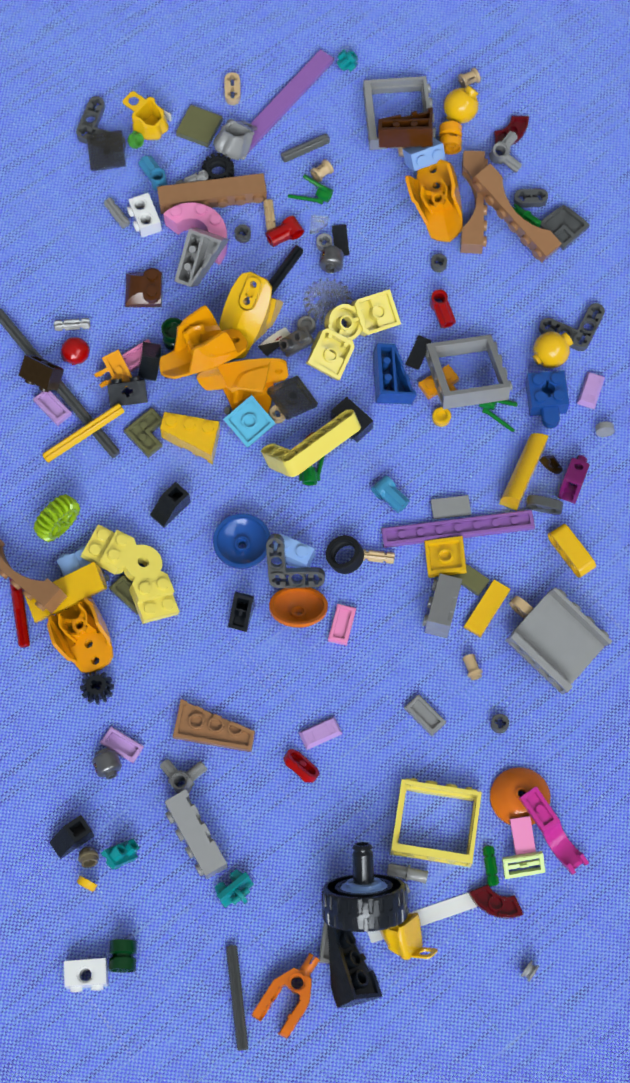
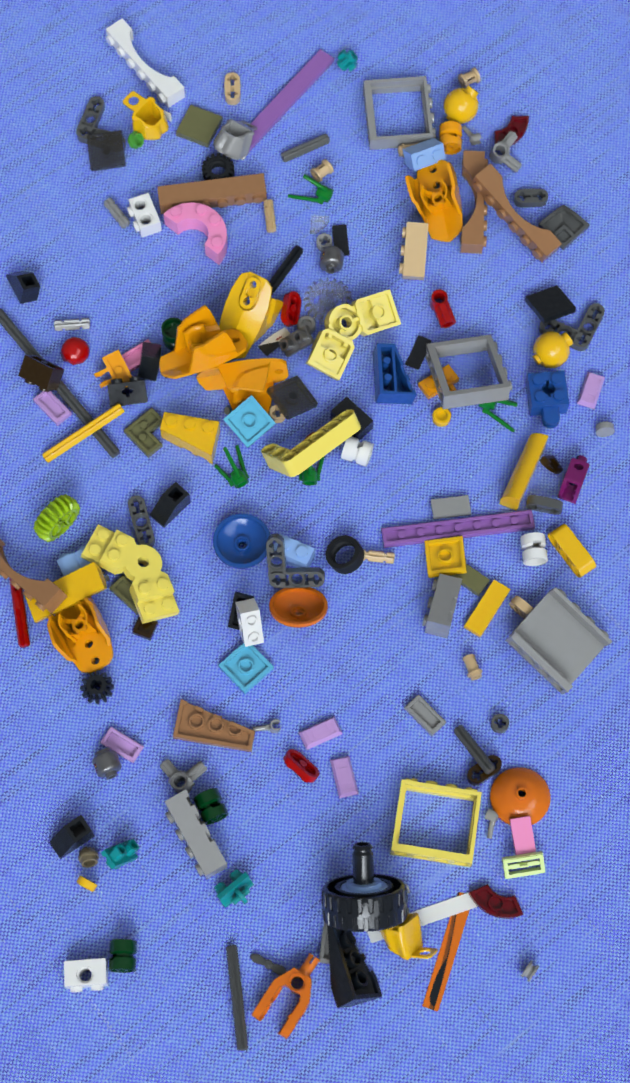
(24, 286): none -> black slope
(135, 516): none -> dark grey beam
(144, 289): reddish brown slope -> none
(145, 630): none -> dark brown tile
(153, 172): dark azure piece -> none
(166, 88): none -> white arch
(198, 256): light grey wedge -> none
(201, 176): light grey axle -> none
(210, 804): none -> dark green wheel
(238, 477): none -> green plant
(239, 237): dark grey bush -> none
(246, 667): none -> medium azure tile
(249, 622): none -> white brick
(268, 727): none -> light grey hand
(268, 964): none -> dark grey piece
(287, 230): red piece -> none
(291, 309): none -> red plate
(342, 624): bright pink tile -> none
(344, 777): none -> lavender tile
(357, 451): none -> white wheel
(386, 490): dark azure piece -> none
(406, 131): reddish brown wedge -> none
(407, 873): light grey axle -> none
(414, 251): none -> tan wedge
(440, 258): dark grey bush -> none
(445, 960): none -> orange sticker
(474, 138): none -> light grey hand
(474, 749): none -> dark grey axle
(483, 777): none -> dark brown beam
(490, 866): green axle -> none
(492, 816): none -> light grey hand
(526, 215): green axle -> none
(533, 547): none -> white wheel
(550, 304): none -> black tile
(552, 830): dark pink piece -> none

